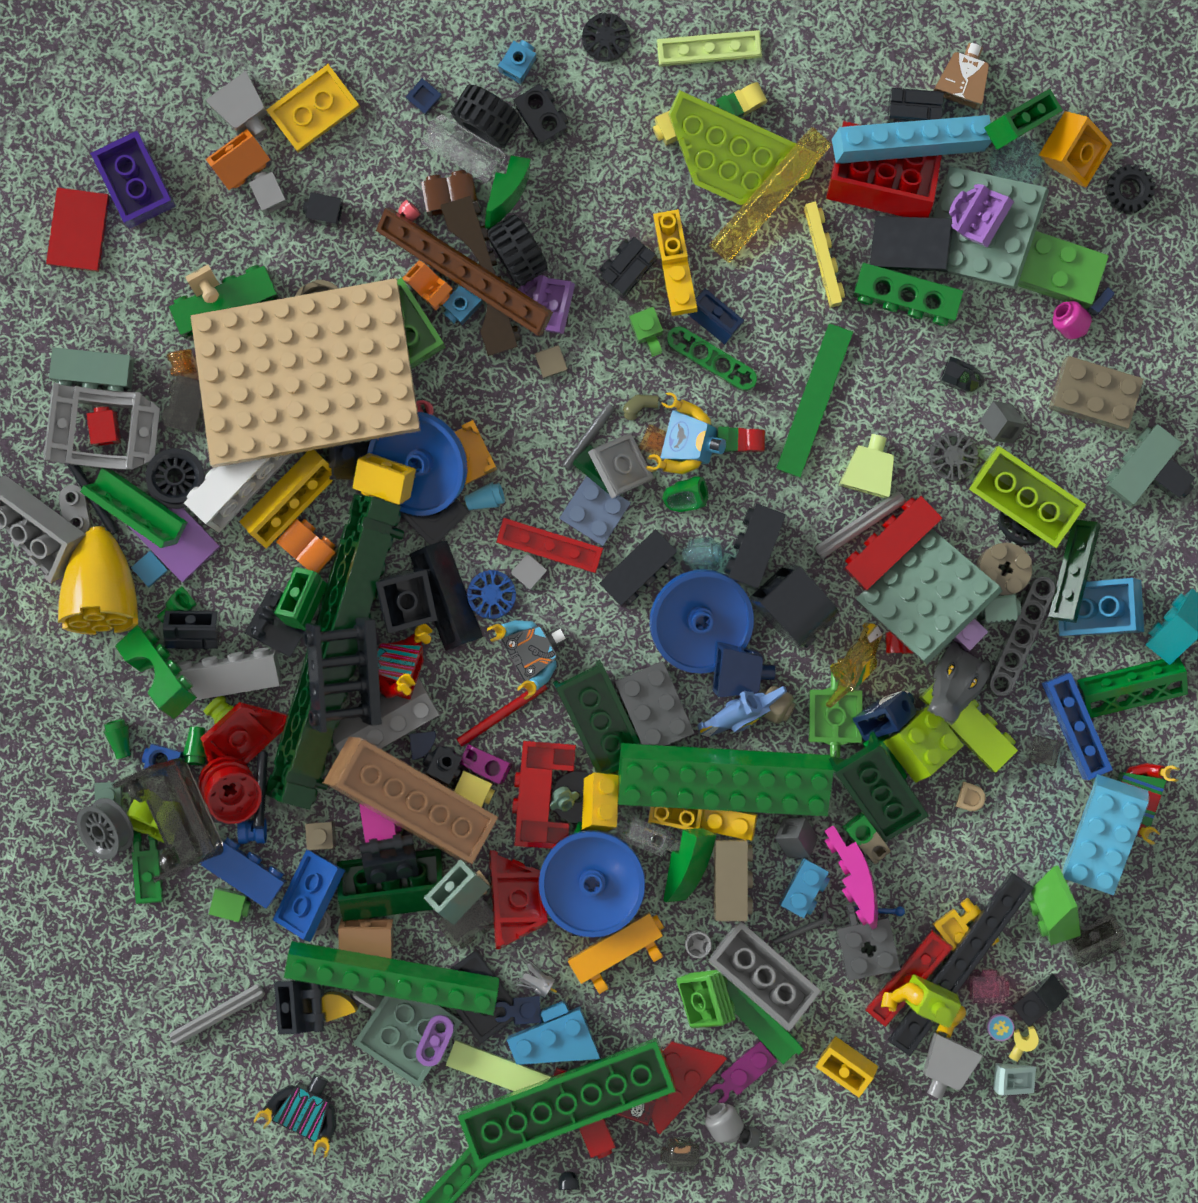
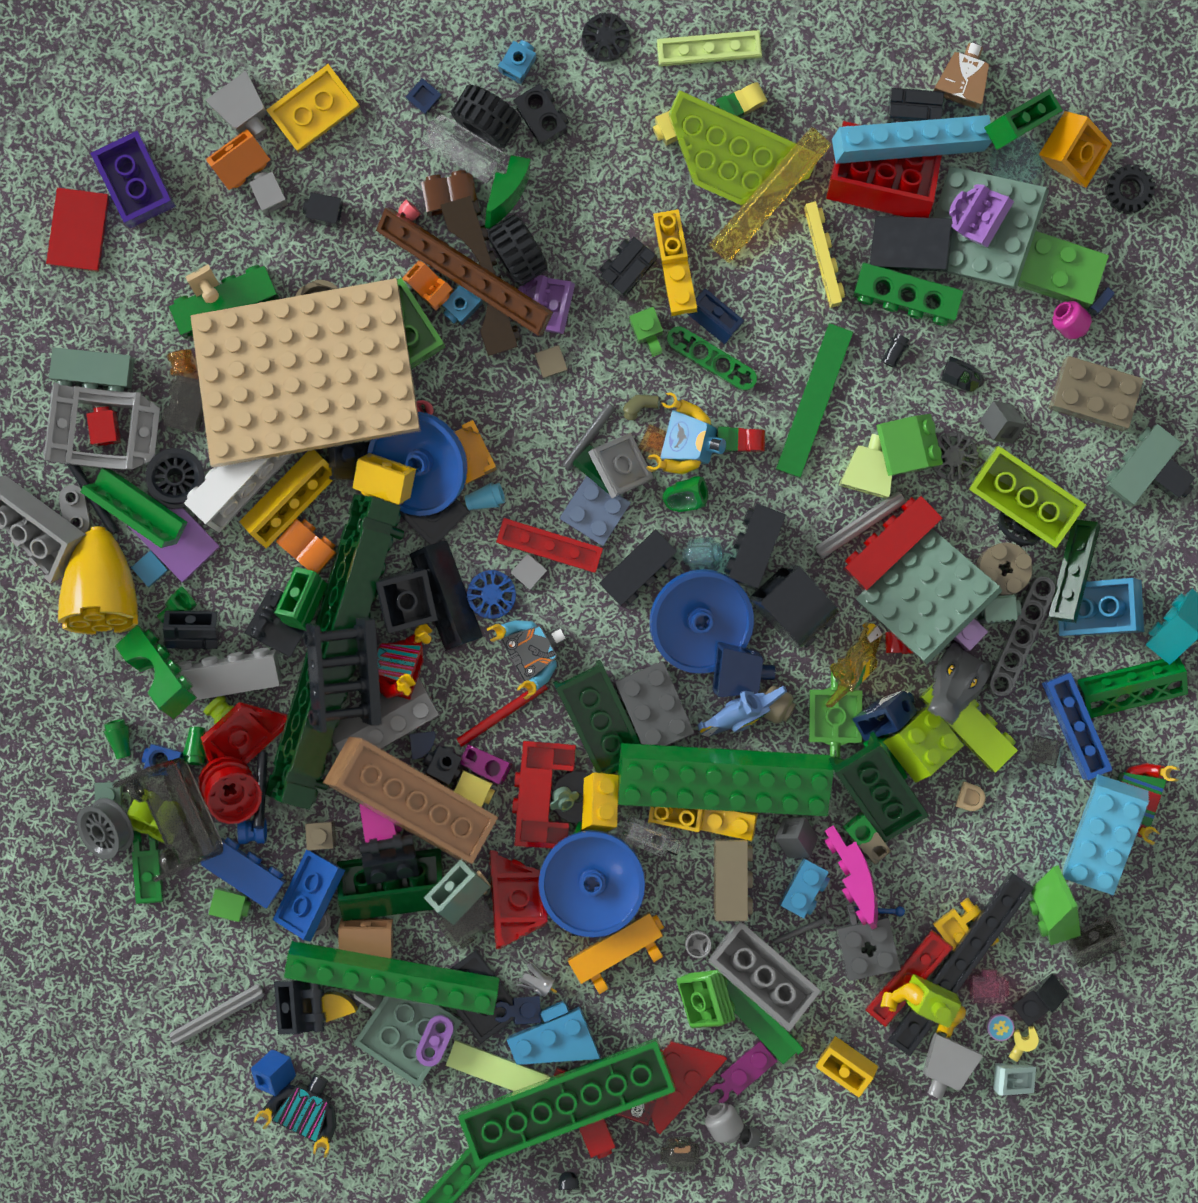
(273, 1072): none -> blue panel
(688, 863): green slope -> none
(895, 350): none -> black pin
(909, 444): none -> bright green slope

